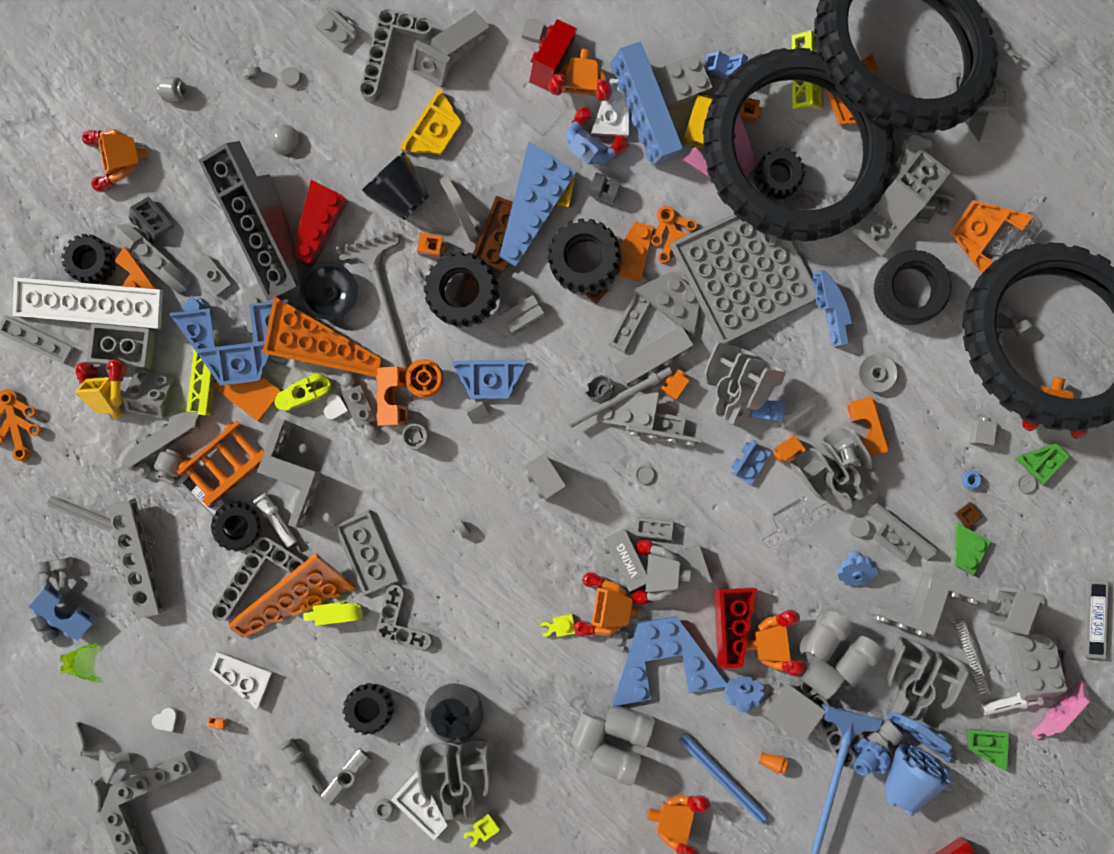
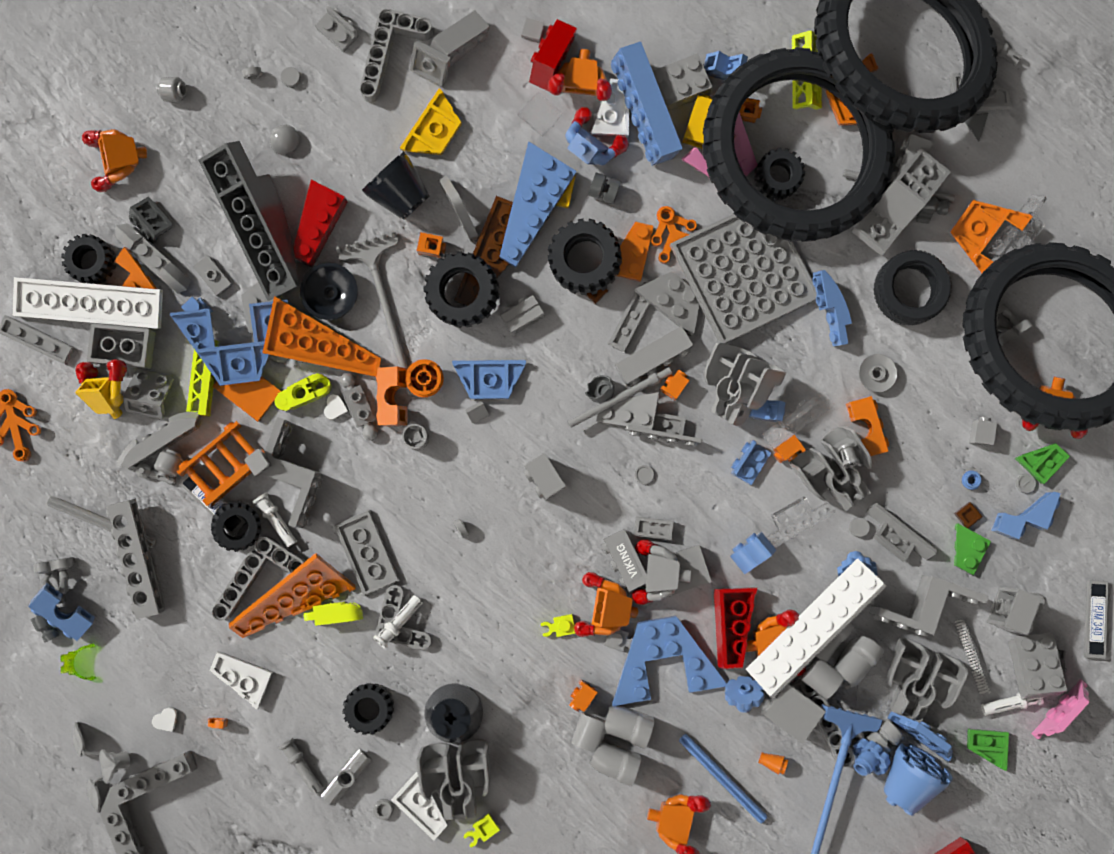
(257, 462): none -> light grey slope
(392, 628): none -> white pin
(582, 696): none -> orange brick
(753, 552): none -> medium blue brick
(815, 627): none -> white plate
(1037, 515): none -> medium blue arch

